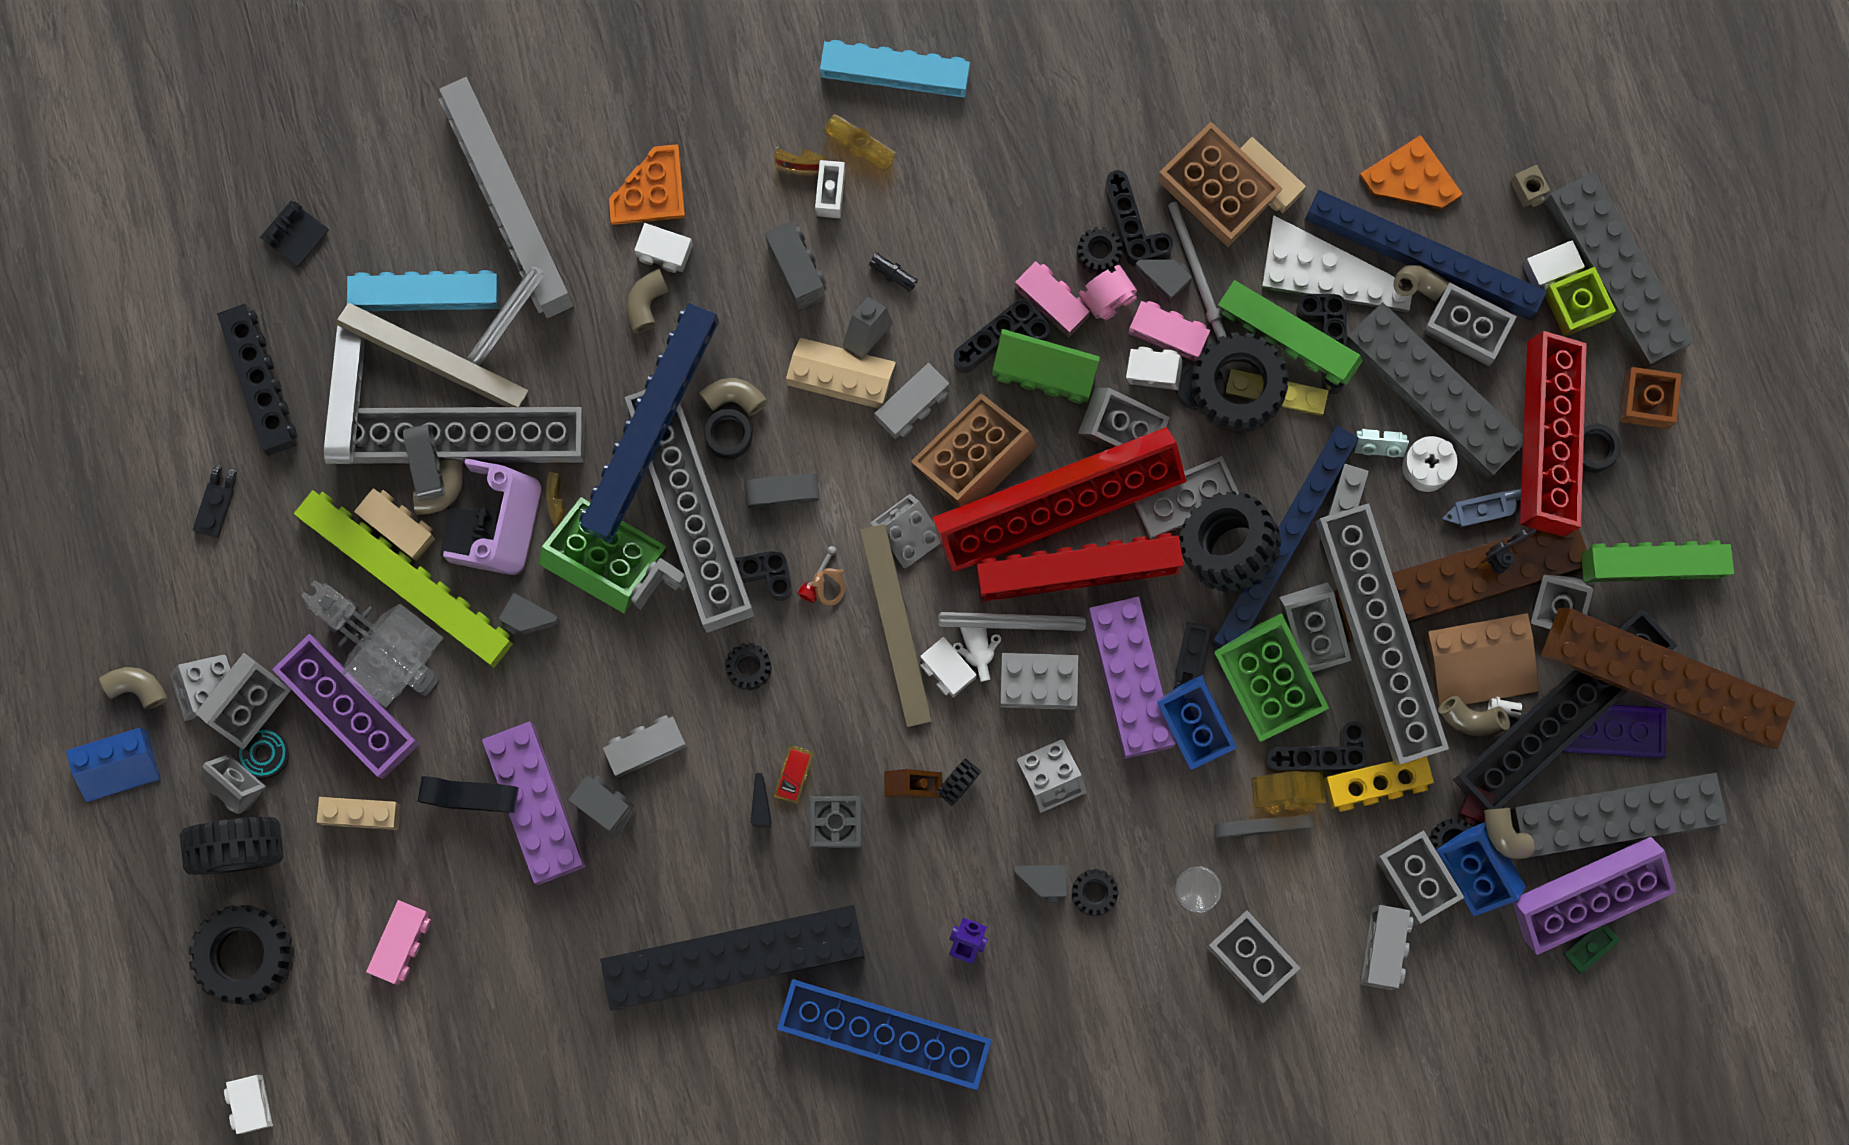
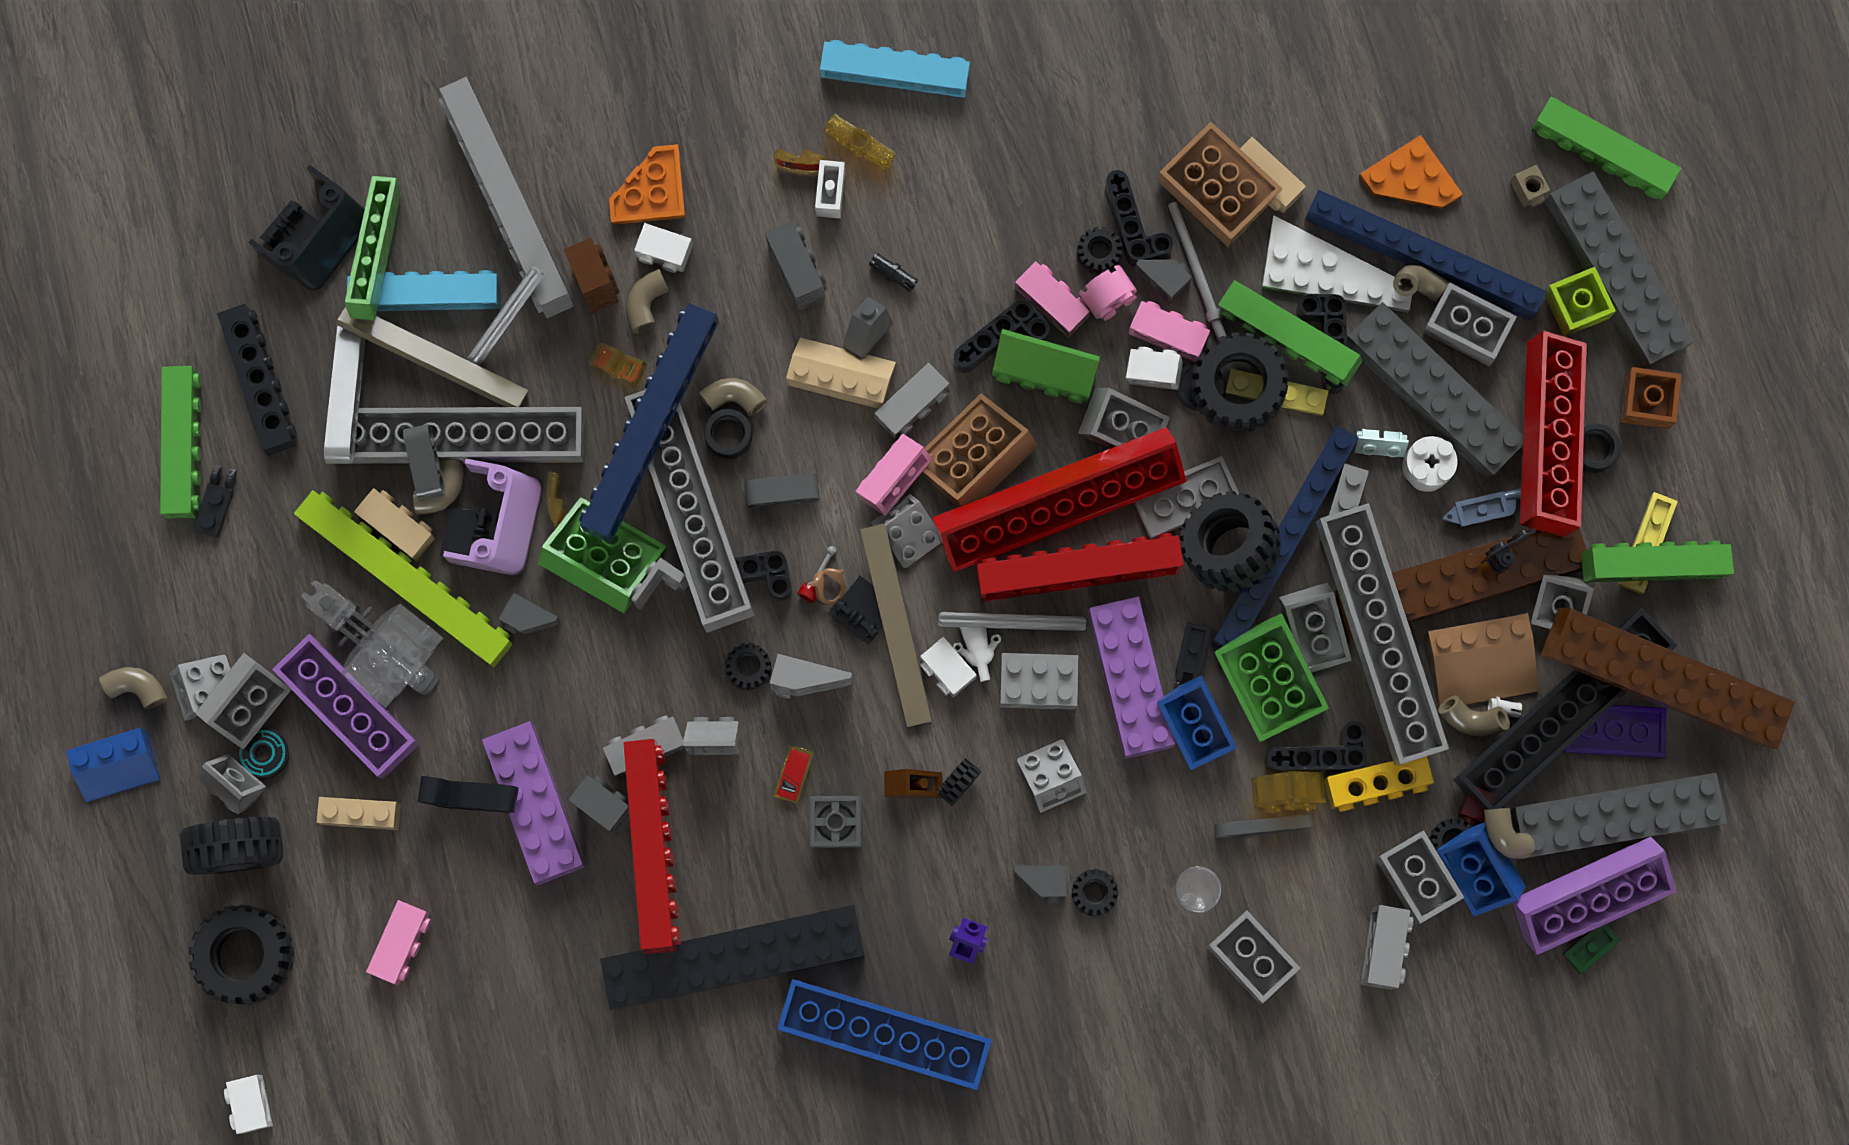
(179, 442): none -> bright green brick
(327, 243): none -> black windscreen
(373, 248): none -> bright green brick
(593, 274): none -> reddish brown brick
(617, 364): none -> clear yellow slope
(650, 846): none -> red brick
(712, 737): none -> light grey slope
(760, 807): black slope -> none
(802, 677): none -> light grey slope
(859, 611): none -> black hinge
(893, 474): none -> bright pink brick
(1553, 265): white brick -> none
(1606, 148): none -> bright green brick
(1653, 530): none -> light yellow plate

